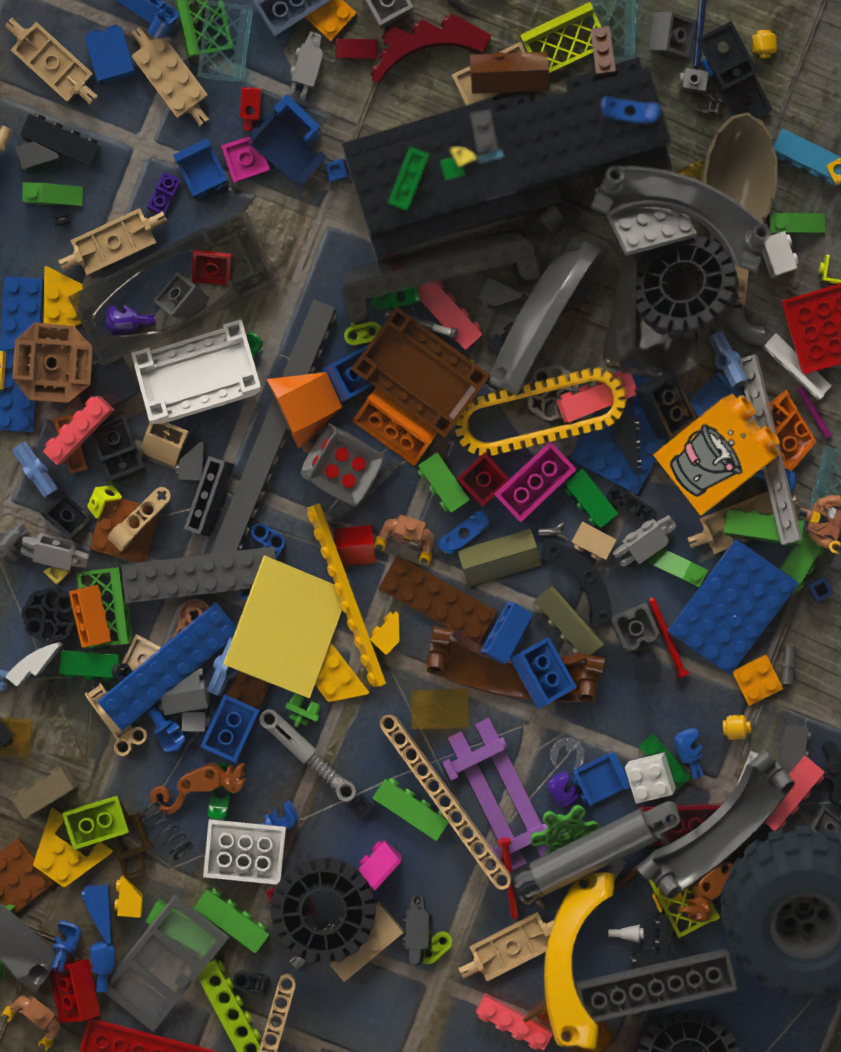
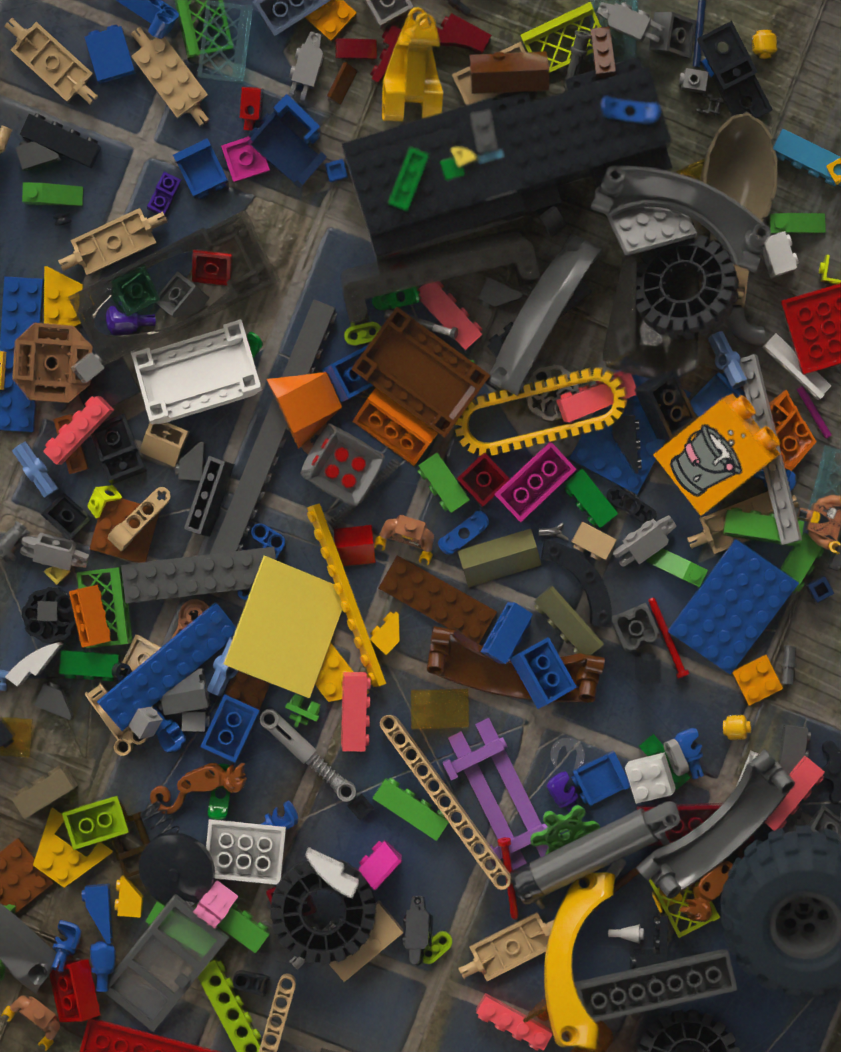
(47, 611): none -> dark grey tile
(54, 700): none -> dark grey slope
(88, 367): none -> light grey brick
(134, 291): none -> clear green slope
(145, 722): none -> light grey brick
(176, 866): none -> black dish
(215, 904): none -> bright pink piece
(332, 872): none -> white slope
(341, 83): none -> reddish brown slope
(354, 711): none -> coral brick
(412, 70): none -> yellow piece
(578, 51): none -> dark grey pin
(629, 22): none -> light grey hinge
(676, 757): none -> light grey beam

